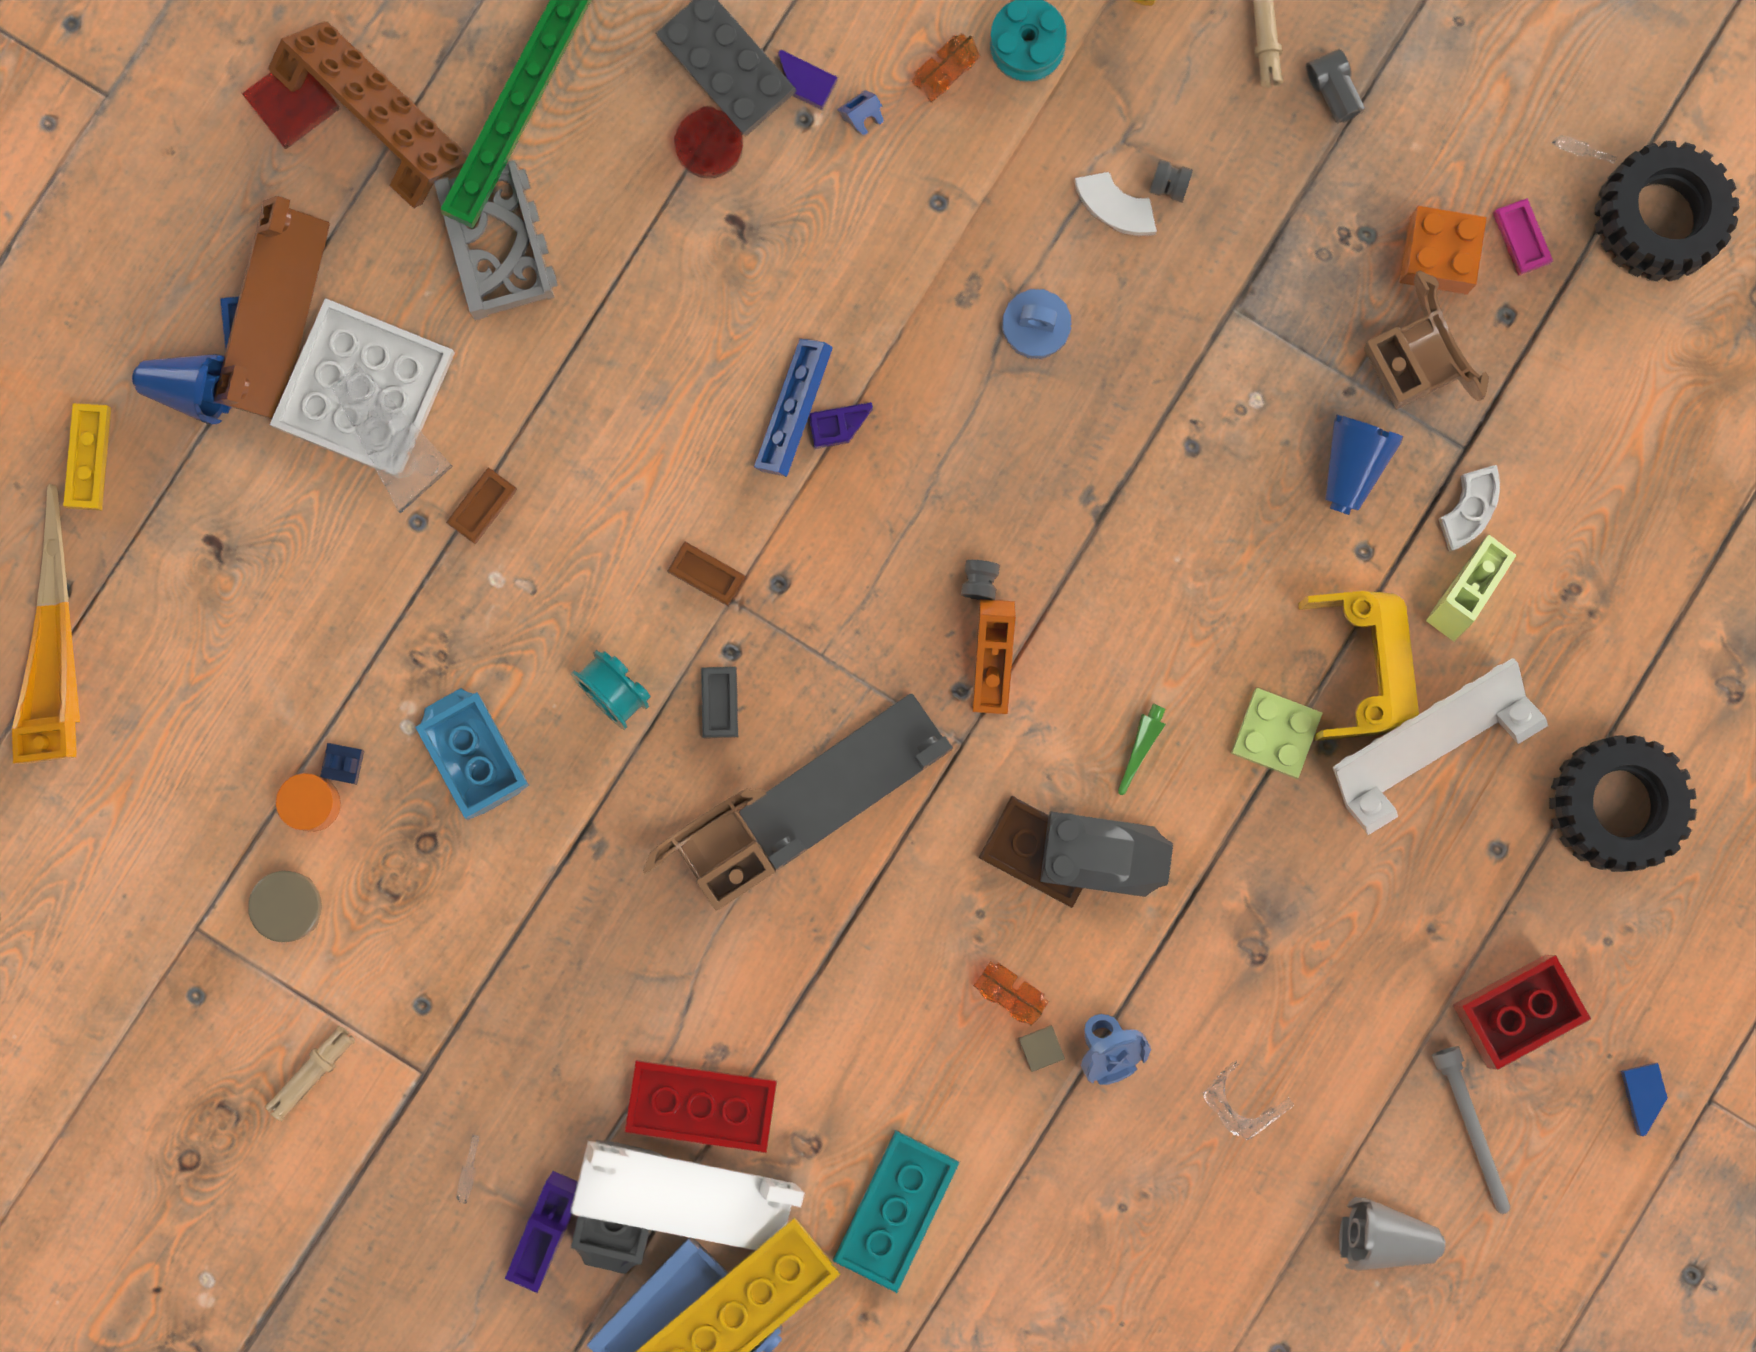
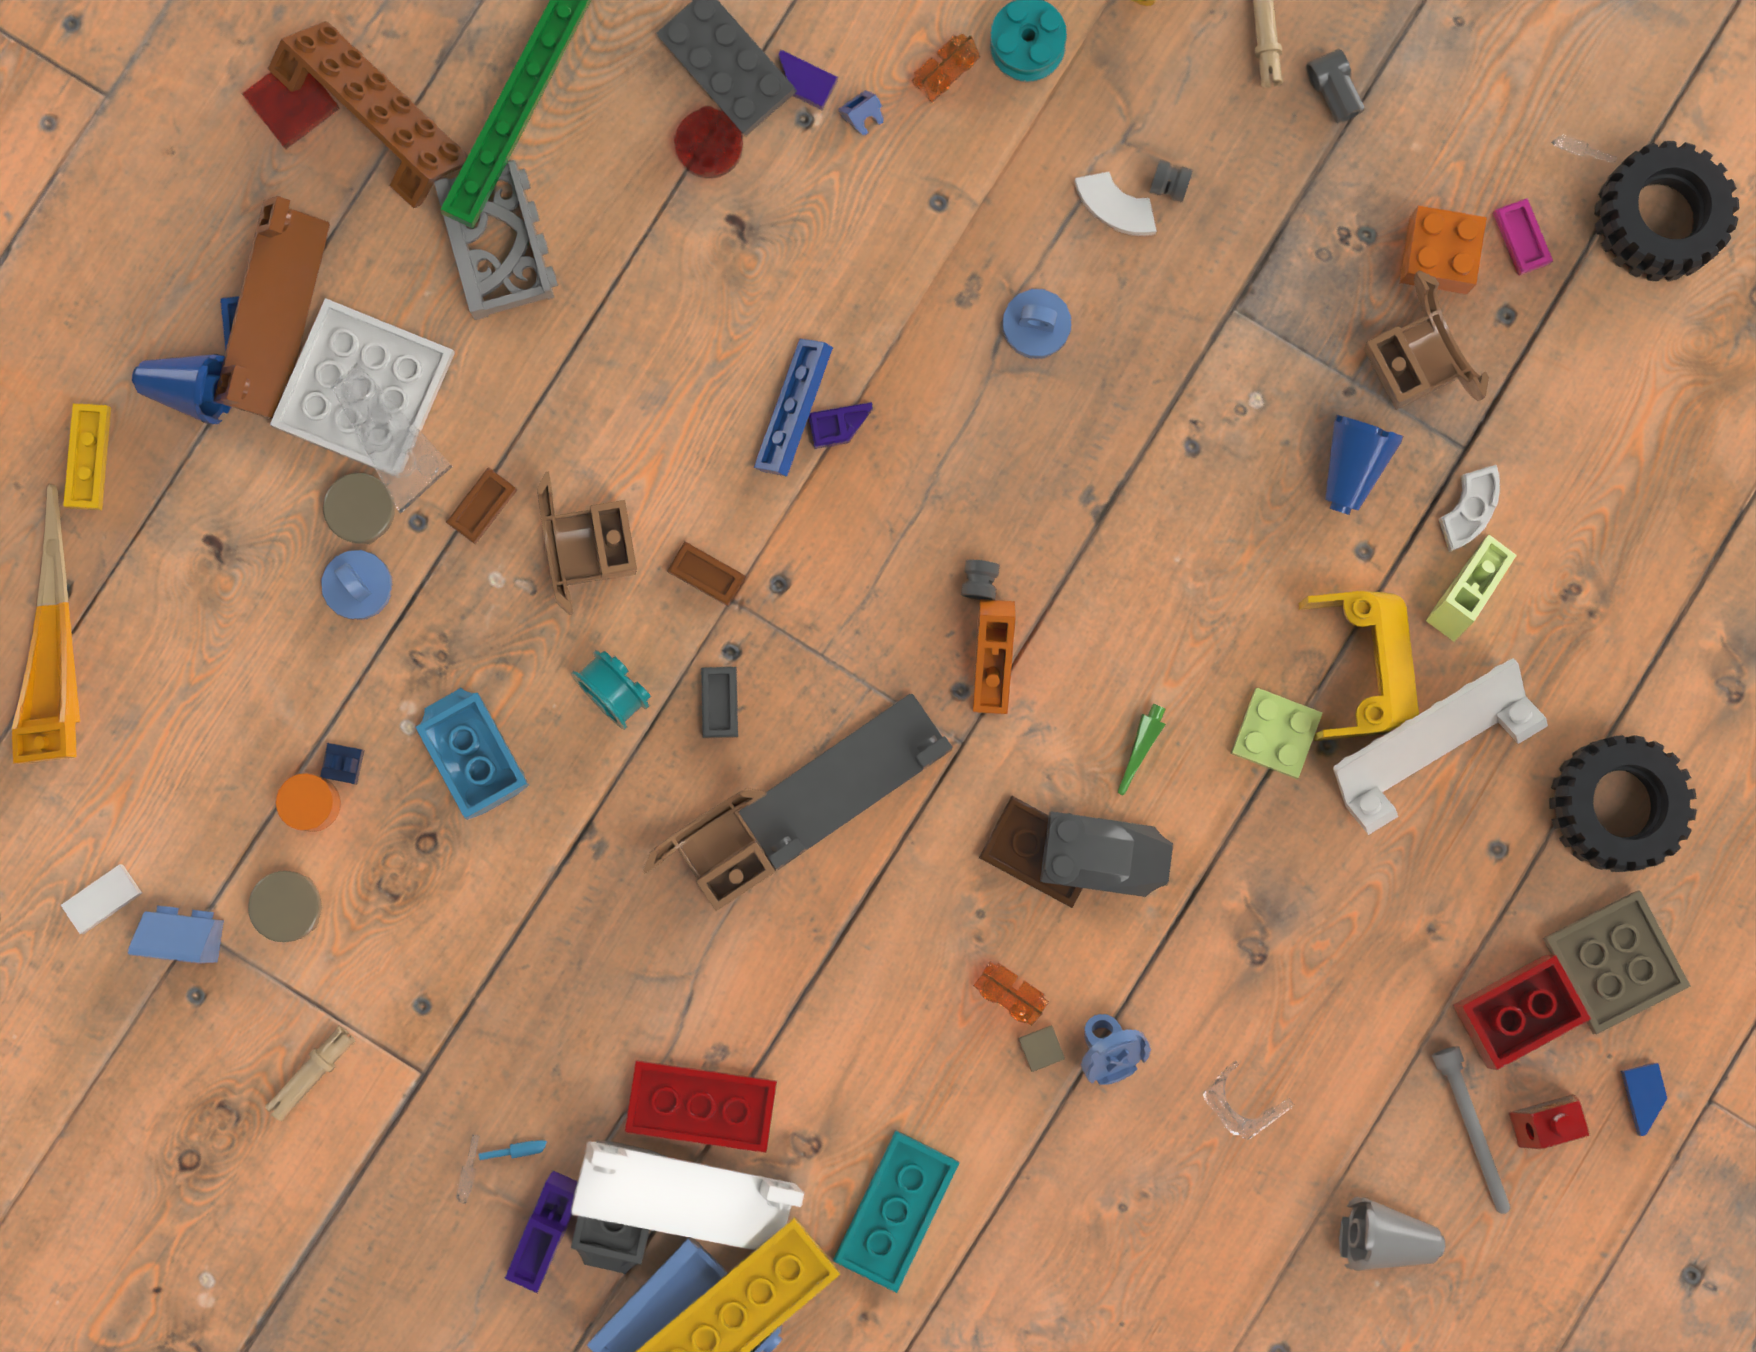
(101, 899): none -> white tile
(177, 936): none -> medium blue slope
(356, 585): none -> medium blue tile
(358, 508): none -> dark tan tile
(516, 1150): none -> dark azure piece
(584, 543): none -> medium nougat piece
(1552, 1123): none -> red torso
(1618, 961): none -> dark tan plate

